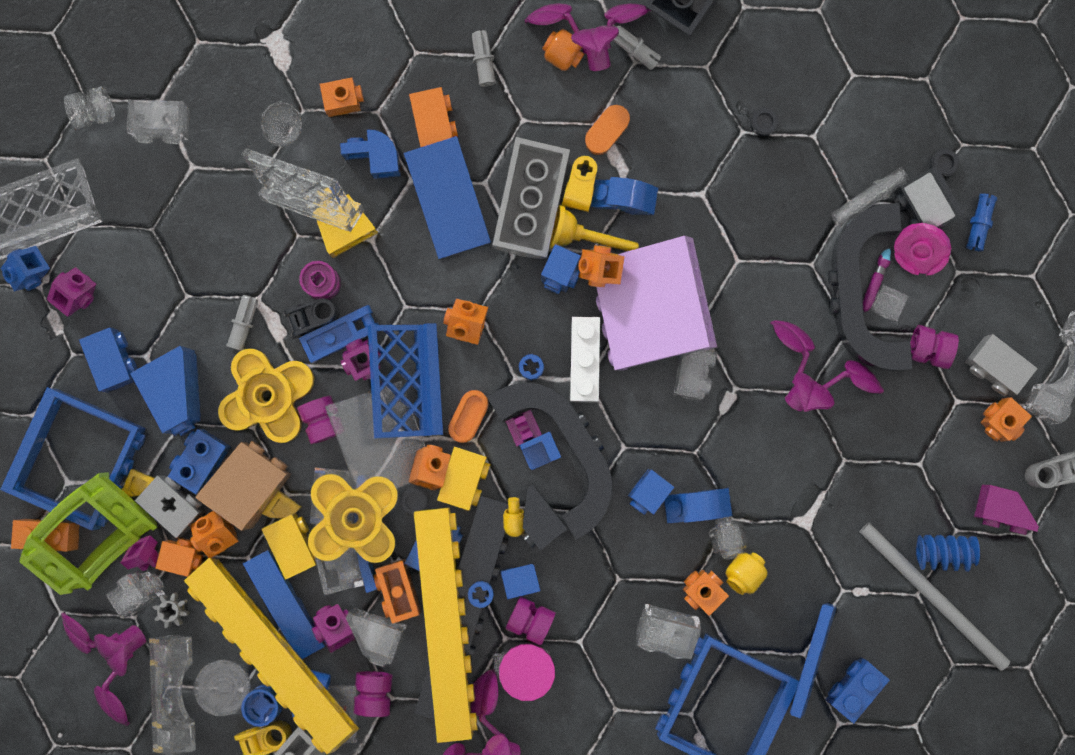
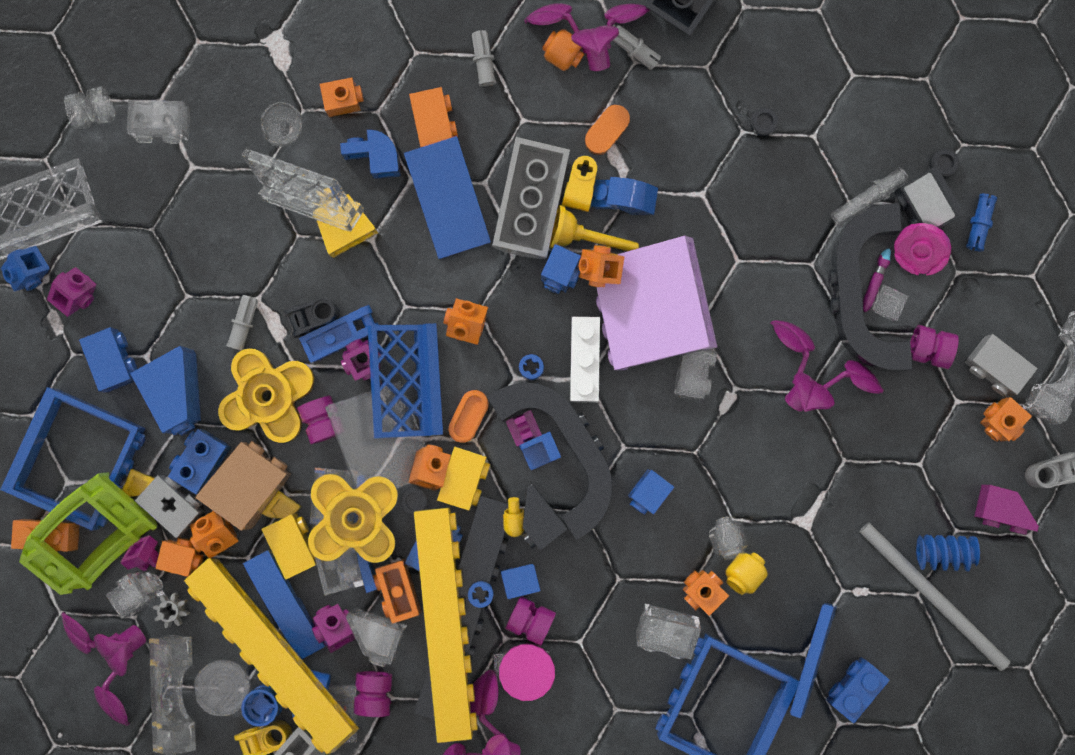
(320, 280): magenta wheel -> none
(698, 506): blue brick -> none

